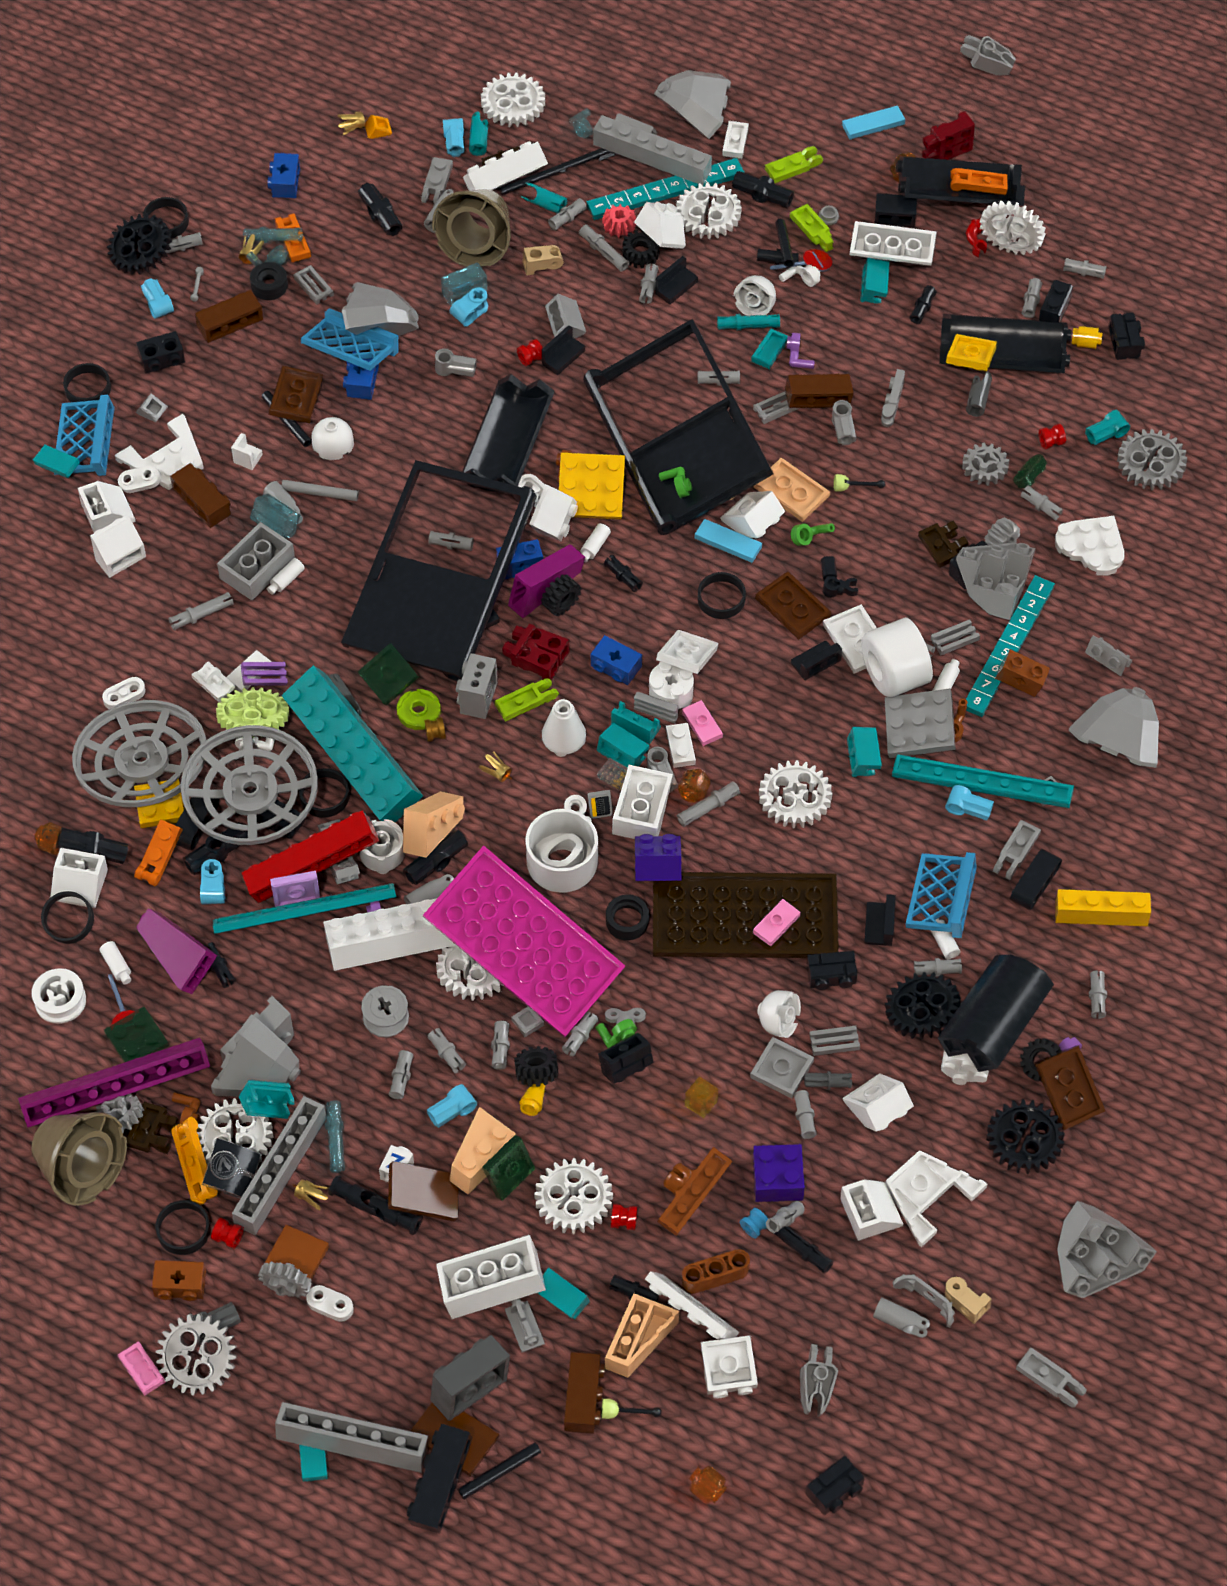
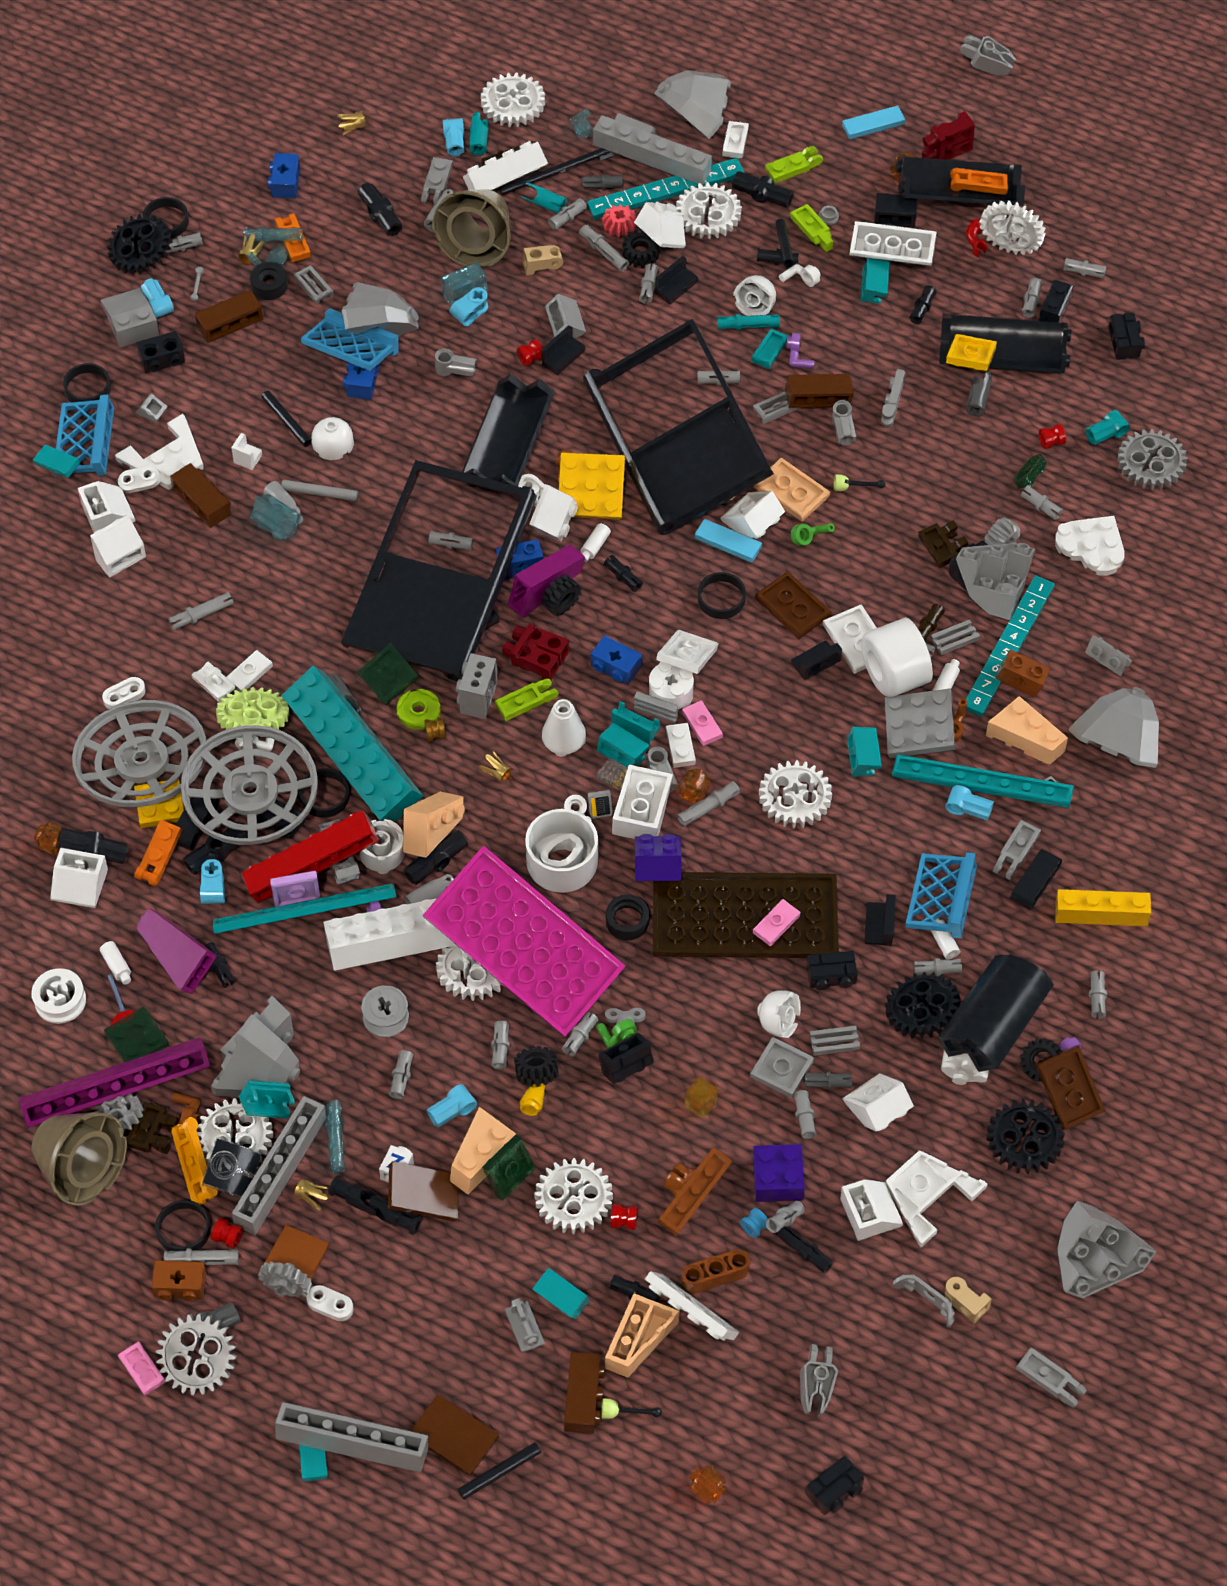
(48, 905): black tyre -> none
(130, 317): none -> light grey slope
(209, 1257): none -> light grey pin
(255, 560): light grey brick -> none
(263, 673): medium lavender tile -> none
(285, 576): white cylinder -> none
(296, 394): reddish brown tile -> none
(377, 127): light orange slope -> none
(439, 1479): black brick -> none
(446, 1050): light grey pin -> none
(469, 1377): dark grey brick -> none
(490, 1277): white brick -> none
(527, 1021): light grey tile -> none
(602, 182): none -> dark grey axle
(682, 484): bright green plate -> none
(729, 1366): white plate -> none
(812, 257): red piece -> none
(833, 586): black bar -> none
(901, 1318): light grey piece -> none
(929, 622): none -> dark brown pin
(985, 464): light grey gear -> none
(1028, 730): none -> light nougat wedge
(1086, 337): yellow brick -> none

